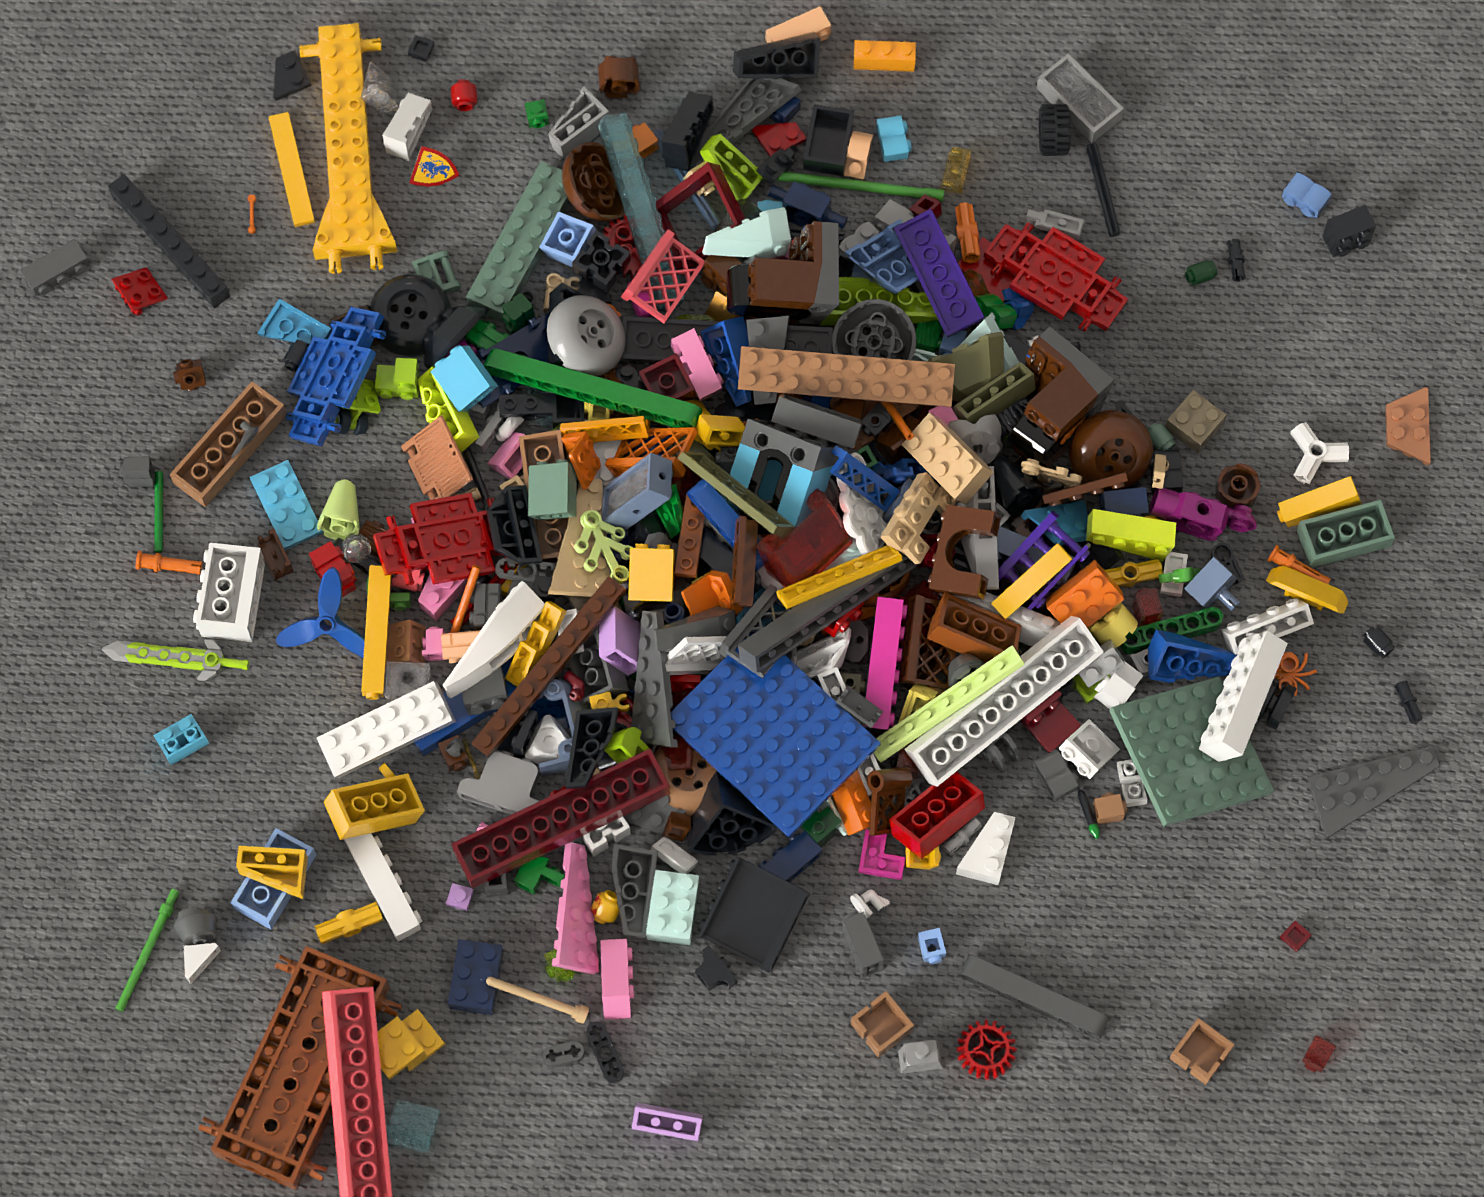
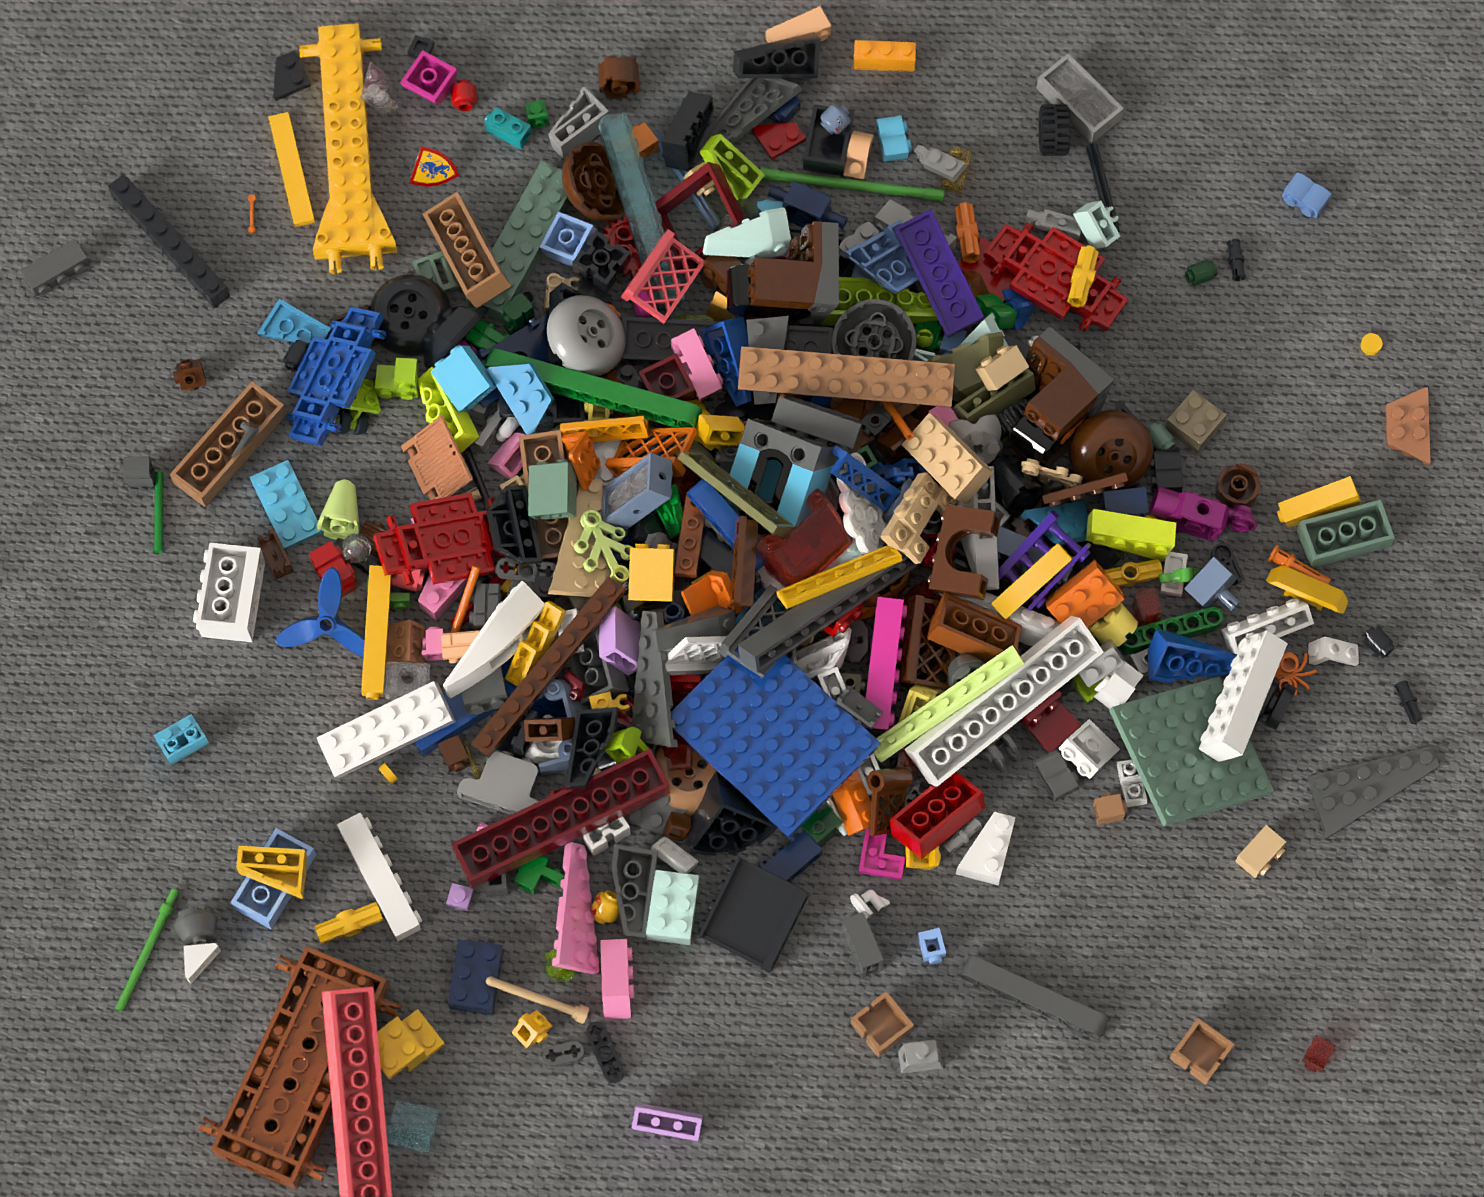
(139, 290): red hinge -> none
(158, 562): orange pin -> none
(207, 661): sword -> none
(374, 806): yellow brick -> none
(406, 126): white wedge -> none
(430, 78): none -> dark pink brick
(455, 747): dark grey hinge -> none
(466, 250): none -> medium nougat brick
(508, 128): none -> teal brick
(523, 392): none -> wing
(532, 1029): none -> yellow brick
(549, 729): none -> reddish brown brick
(714, 970): black brick -> none
(777, 164): black hinge -> none
(835, 119): none -> sand blue head
(924, 204): dark red brick -> none
(924, 341): none -> lime hinge
(940, 162): none -> light grey hinge
(977, 1051): red gear -> none
(1002, 367): none -> tan brick
(1082, 276): none -> yellow piece
(1093, 827): black piece -> none
(1097, 224): none -> light aqua brick
(1159, 470): tan piece -> none
(1261, 851): none -> tan brick
(1295, 936): dark red tile -> none
(1310, 463): white piece -> none
(1332, 649): none -> white bracket
(1349, 231): black brick -> none
(1371, 344): none -> yellow tile

